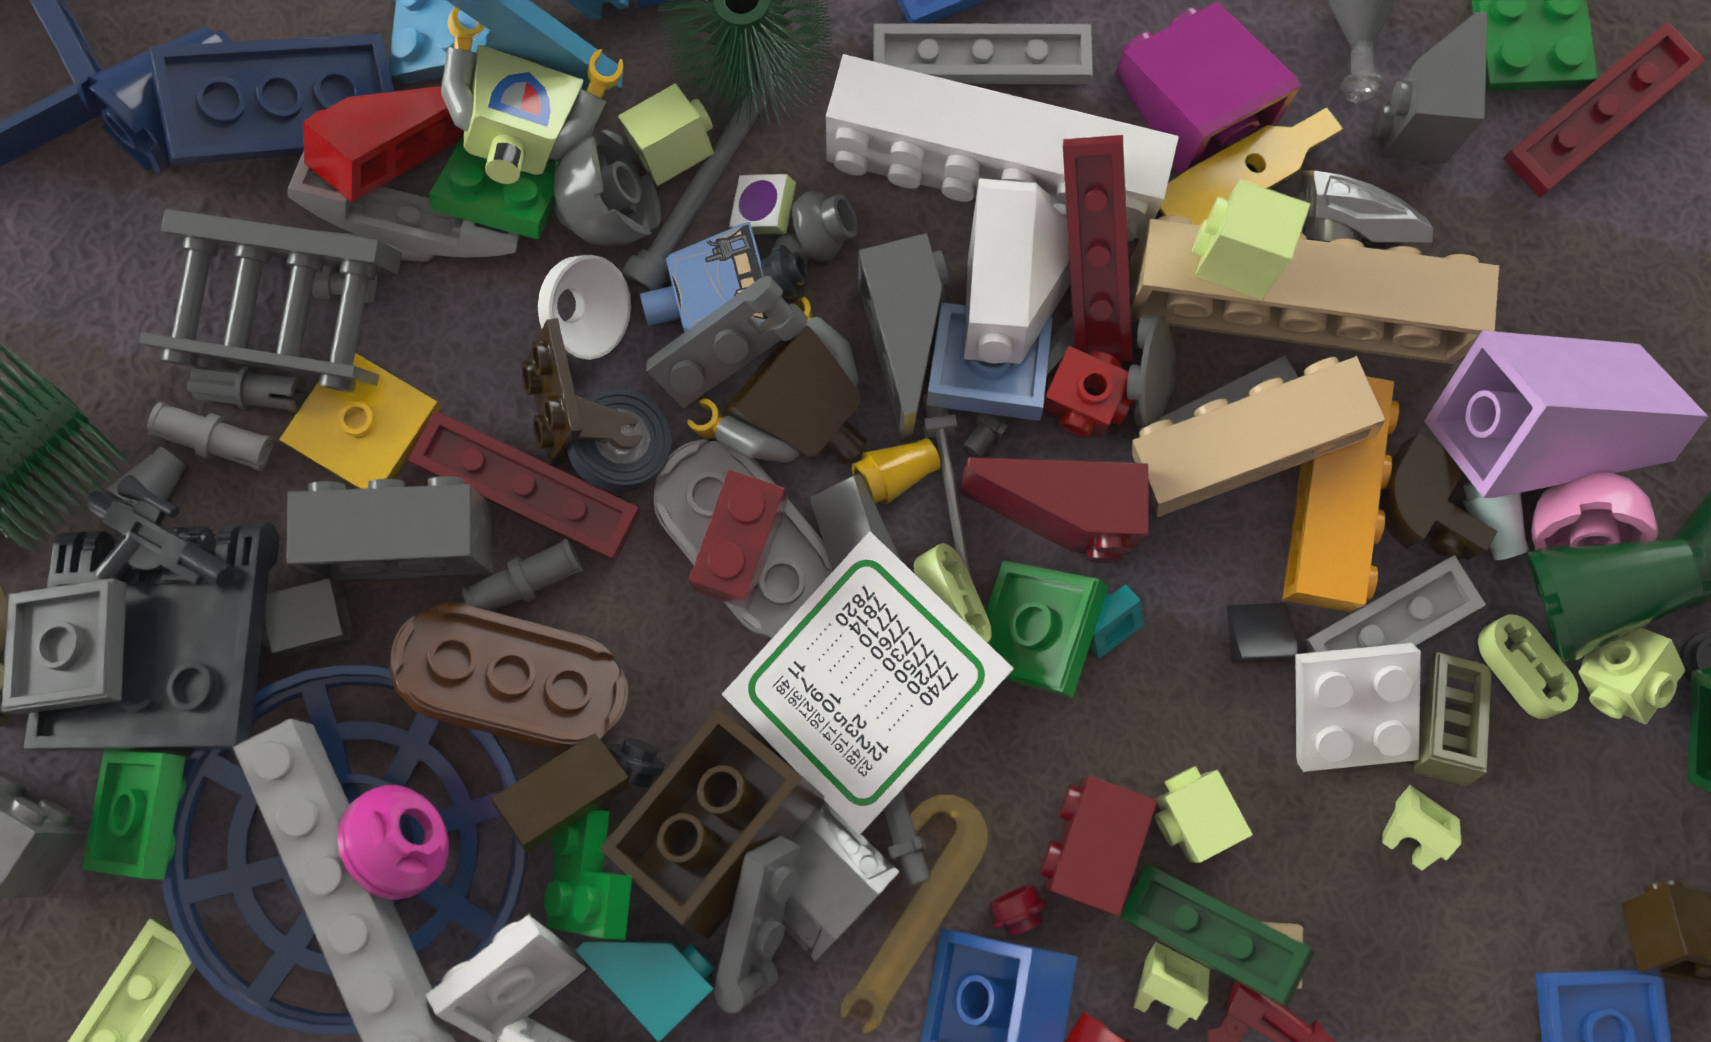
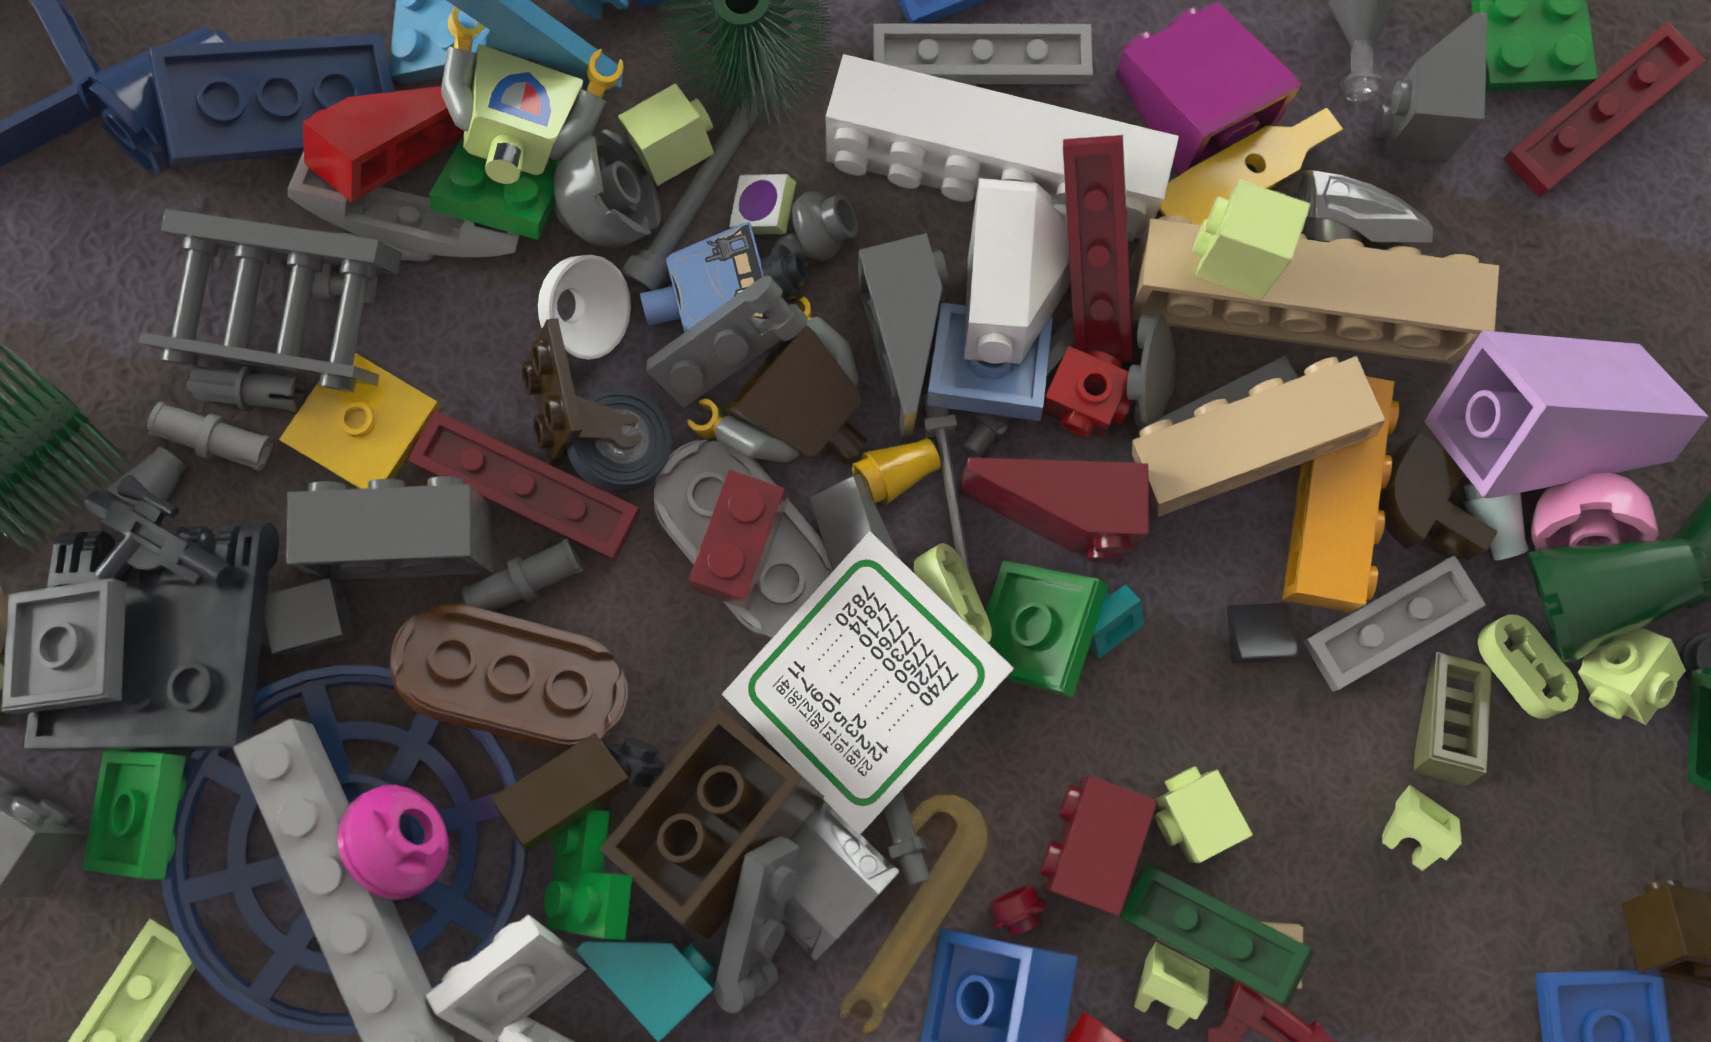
(1357, 707): white plate -> none

